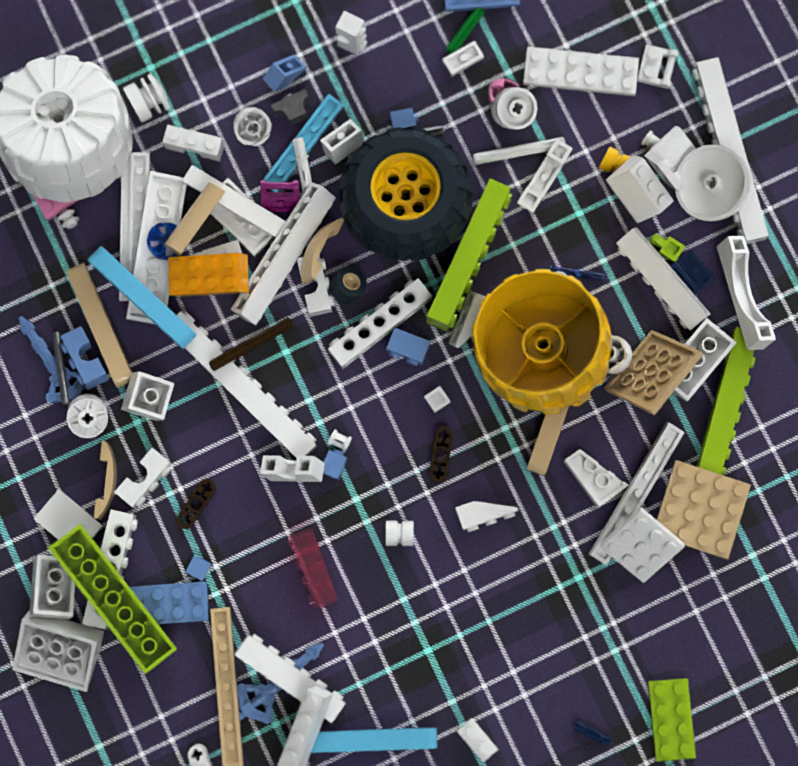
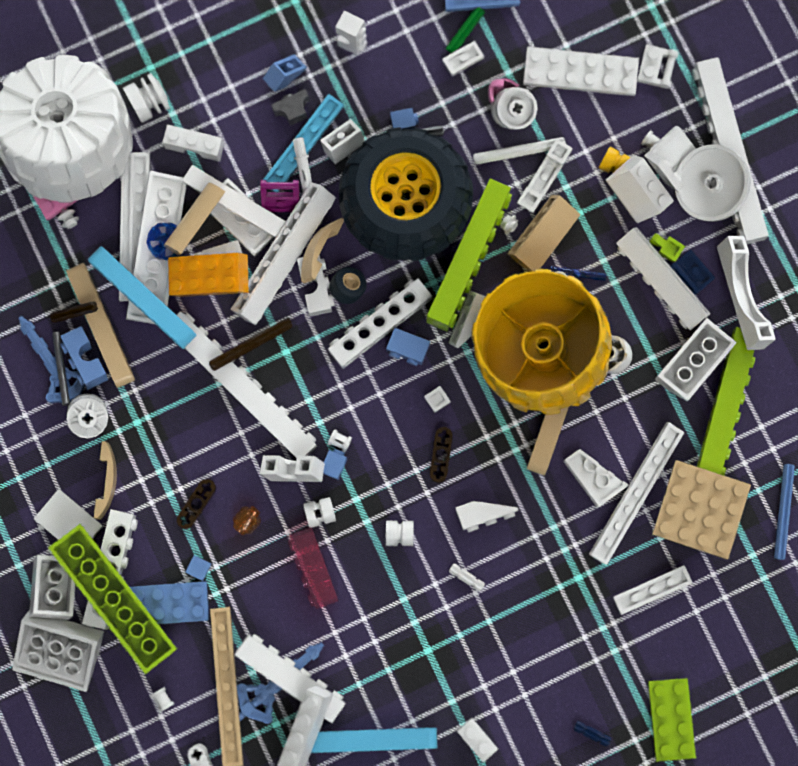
(73, 312): none -> dark brown axle
(147, 396): white brick -> none
(156, 467): white arch -> none
(162, 699): none -> white bush
(246, 520): none -> clear orange head
(252, 126): white cylinder -> none
(326, 509): none -> white wheel
(466, 577): none -> white axle
(509, 224): none -> white plate
(544, 233): none -> tan brick
(642, 545): white plate -> none
(652, 590): none -> white plate
(654, 372): tan plate -> none
(784, 512): none -> medium blue axle

